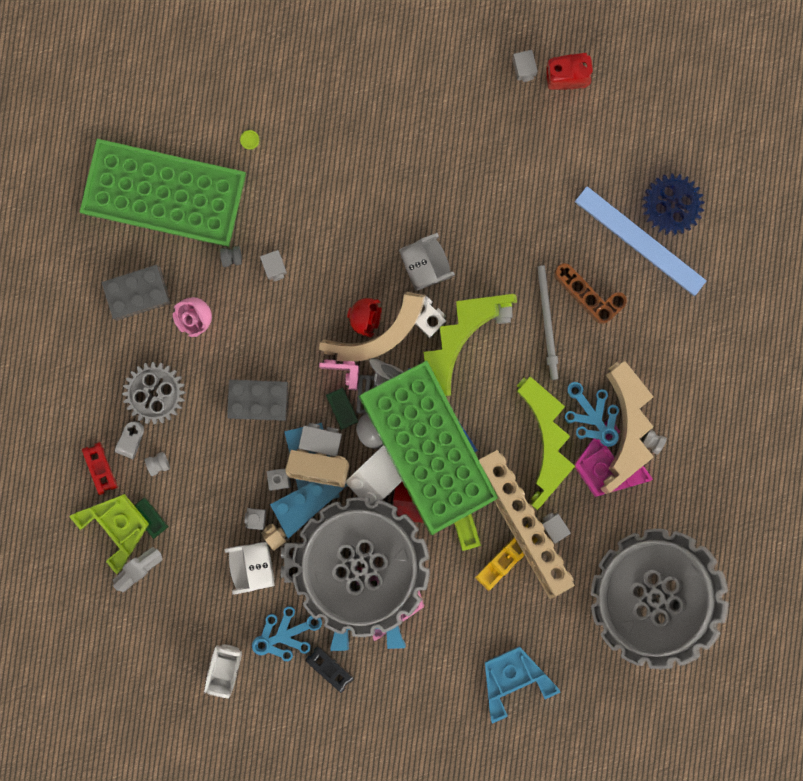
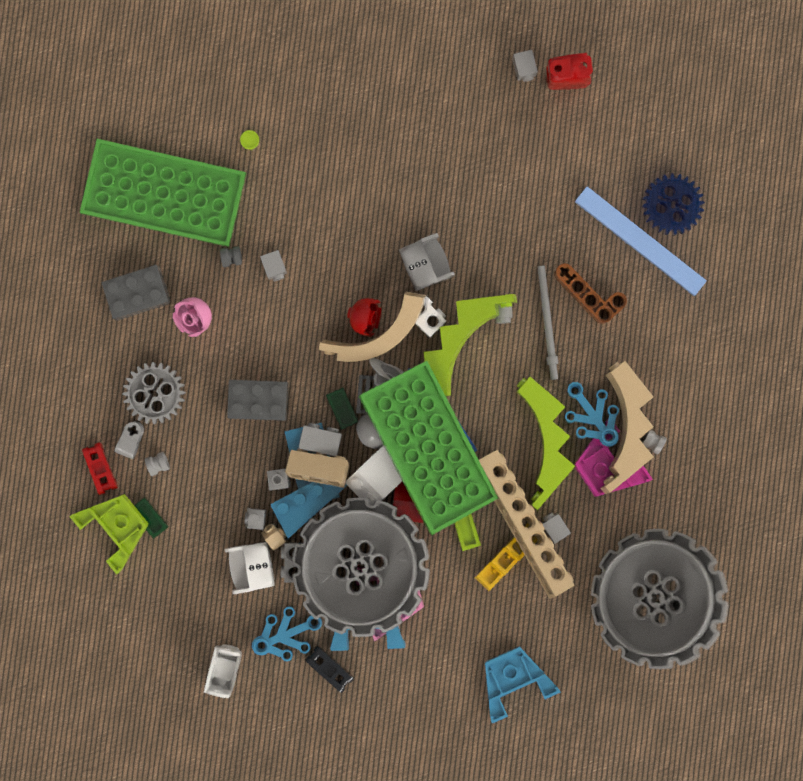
(136, 569): light grey piece -> none
(352, 378): bright pink bracket -> none

